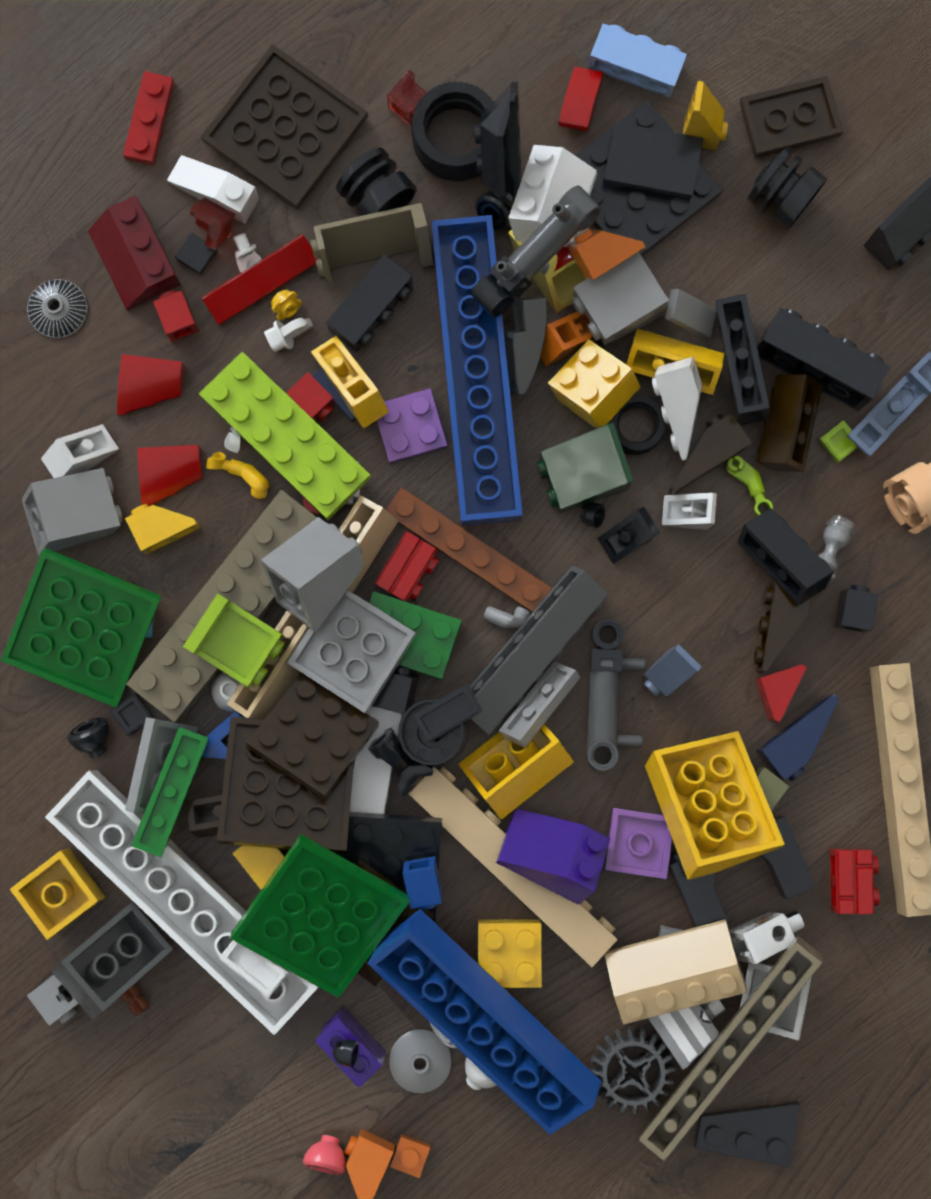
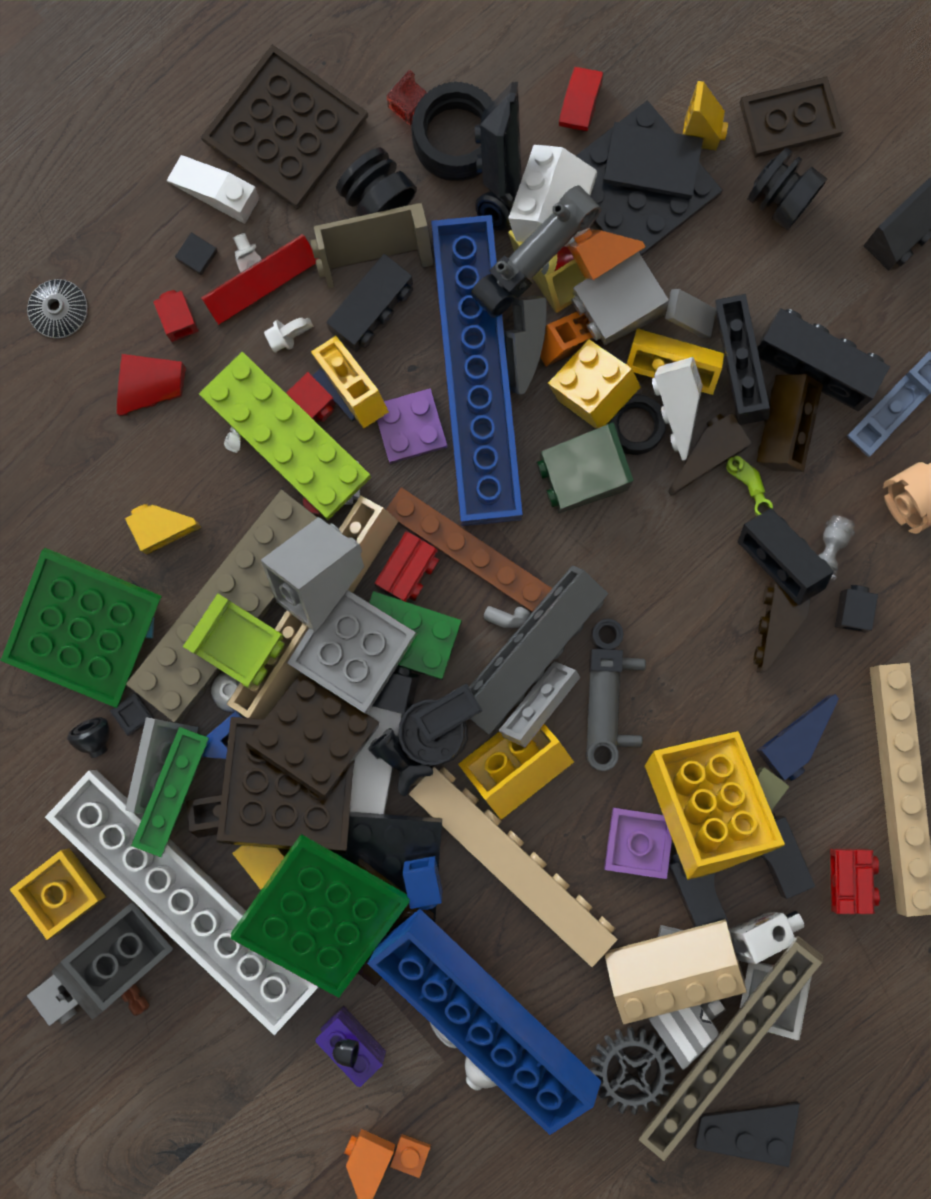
(71, 510): light grey slope -> none
(79, 451): white slope -> none
(132, 253): dark red slope -> none
(148, 118): red plate -> none
(167, 470): red slope -> none
(215, 220): clear red panel -> none
(245, 470): yellow arm -> none
(254, 968): white tile -> none
(285, 304): yellow plate -> none
(326, 1156): coral brick -> none
(425, 1045): light grey dish -> none
(511, 951): yellow brick -> none
(554, 853): dark purple slope -> none
(593, 514): black hinge -> none
(629, 535): black slope -> none
(637, 60): light blue brick -> none
(670, 671): sand blue slope -> none
(689, 511): white slope -> none
(778, 689): red slope -> none
(837, 443): lime tile -> none

